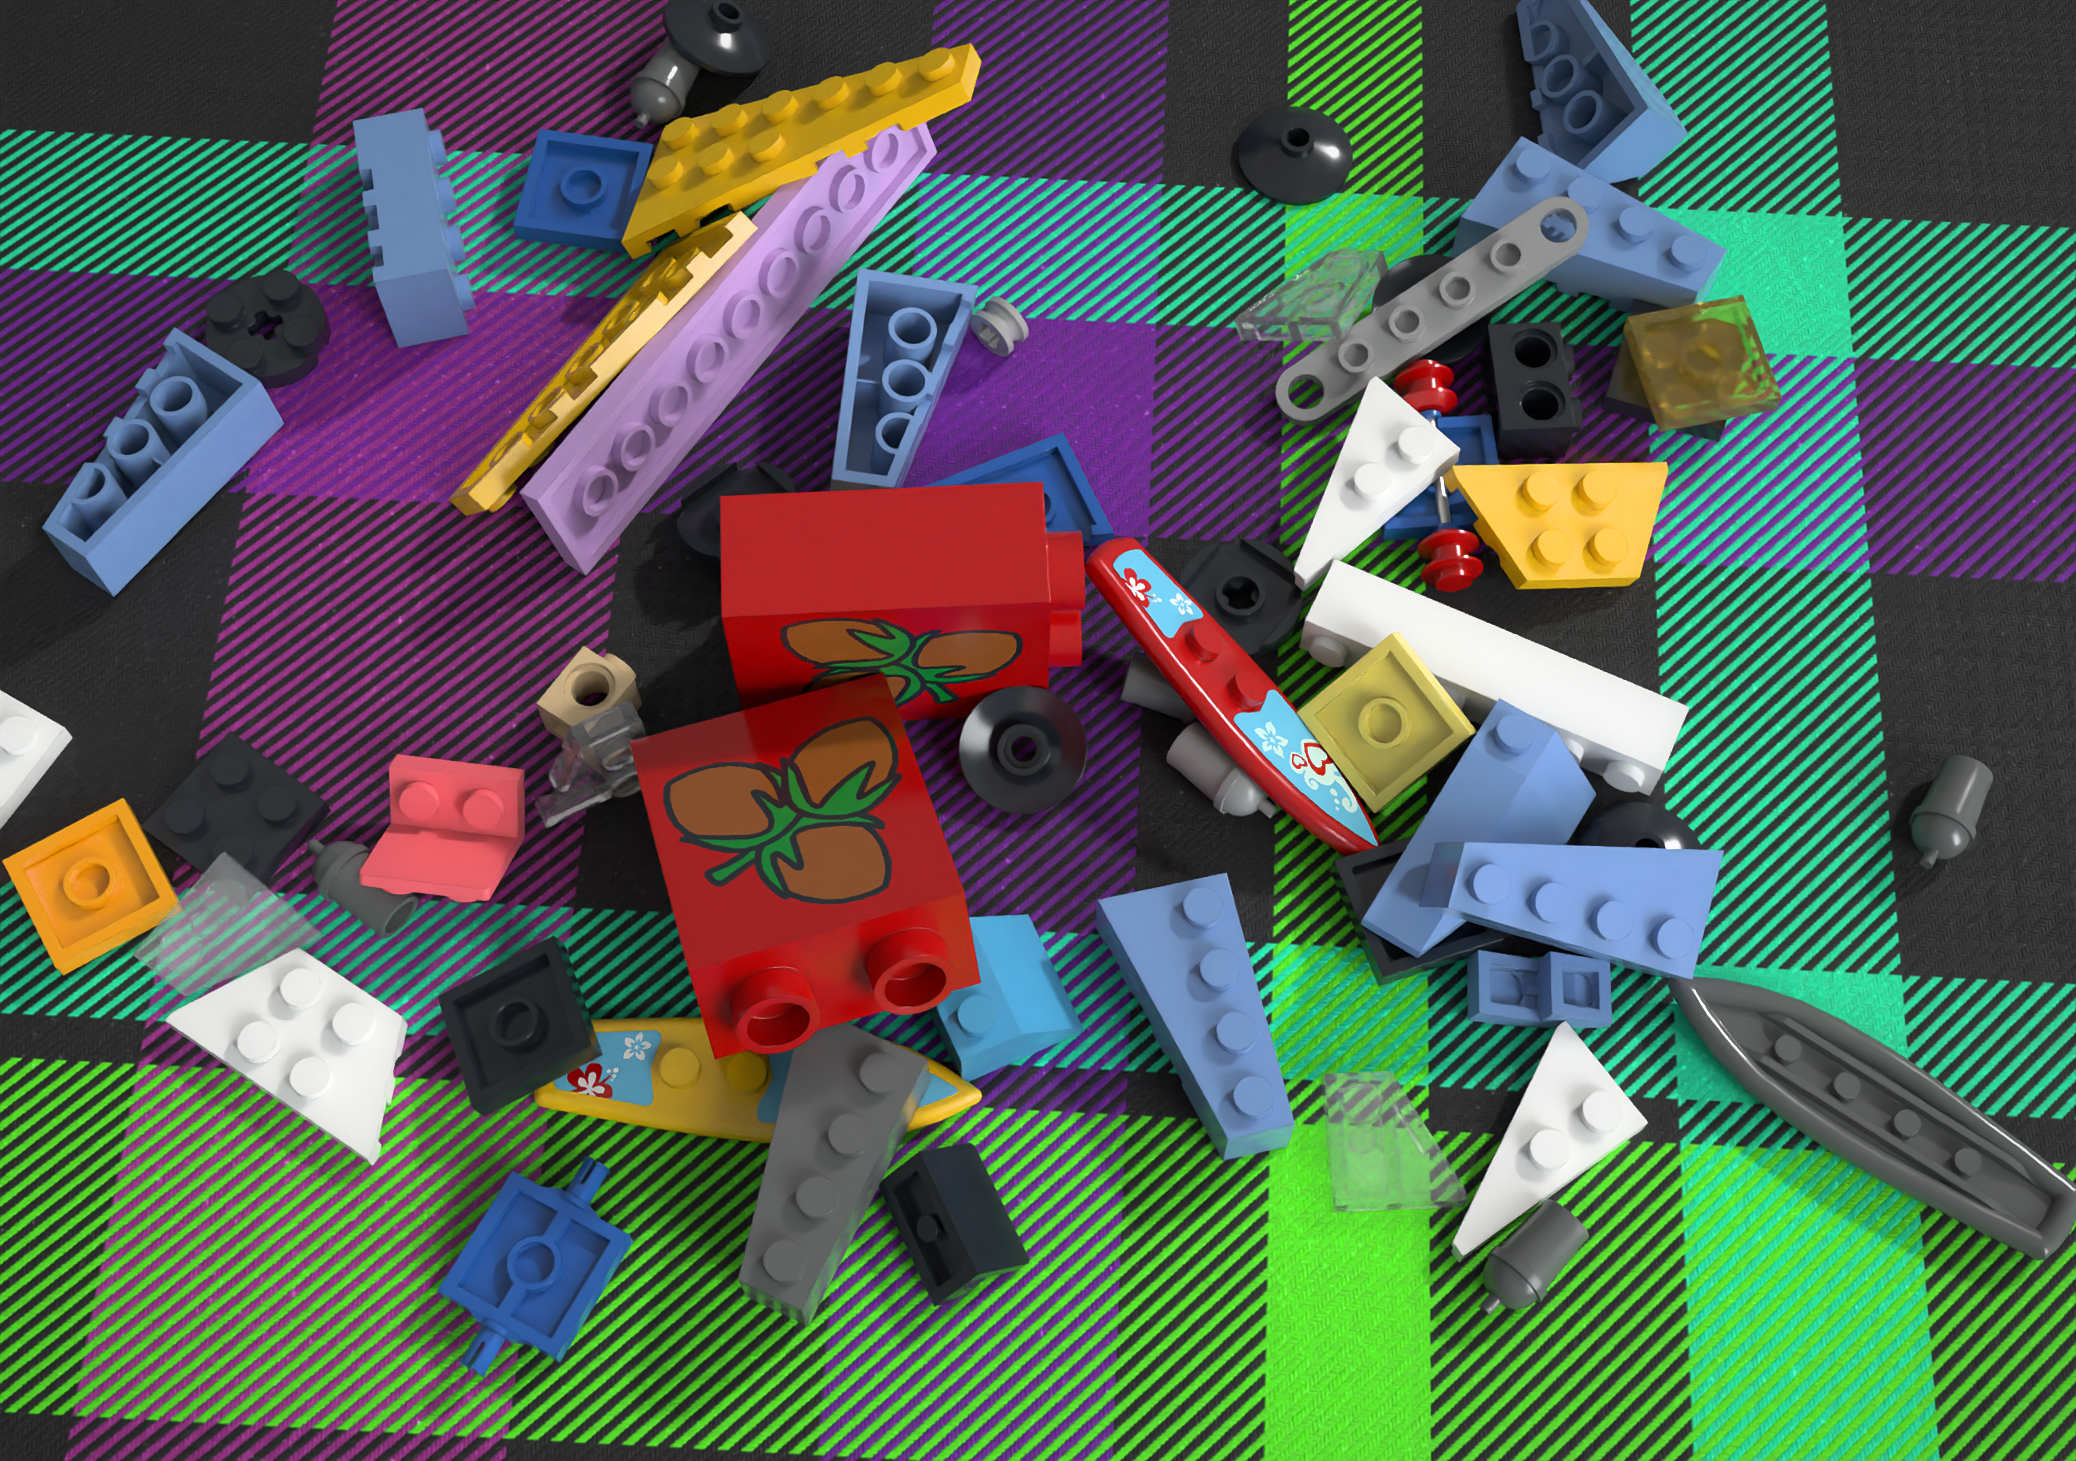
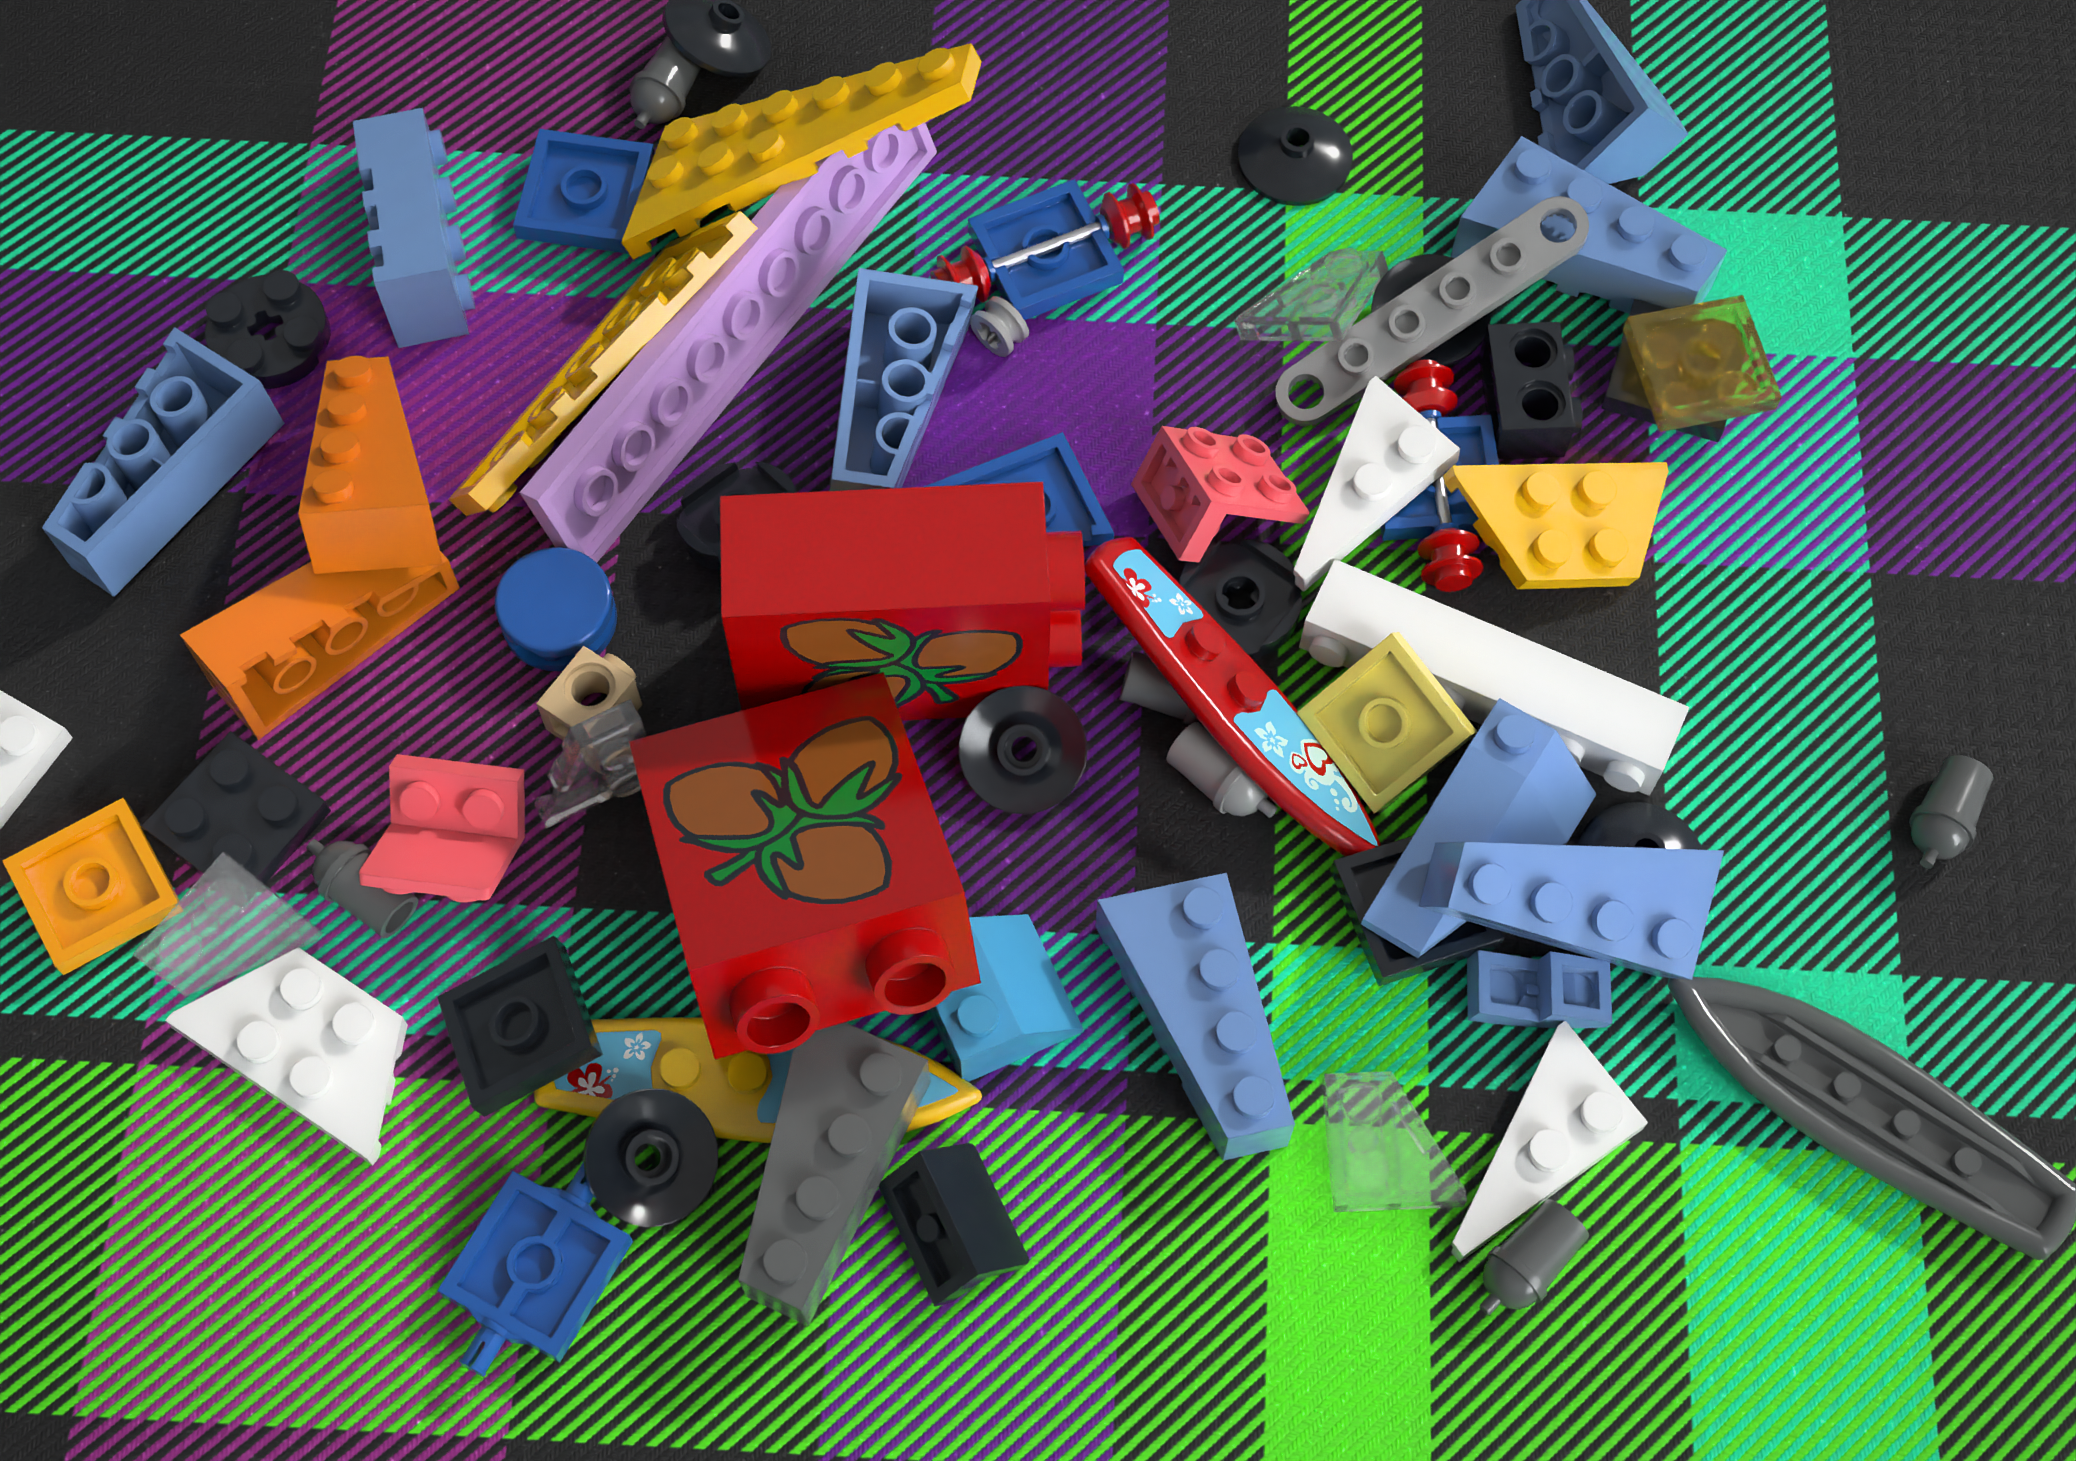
(307, 633): none -> orange wedge
(362, 478): none -> orange wedge
(554, 607): none -> blue head
(682, 1163): none -> black dish
(1050, 247): none -> blue plate
(1201, 476): none -> coral bracket

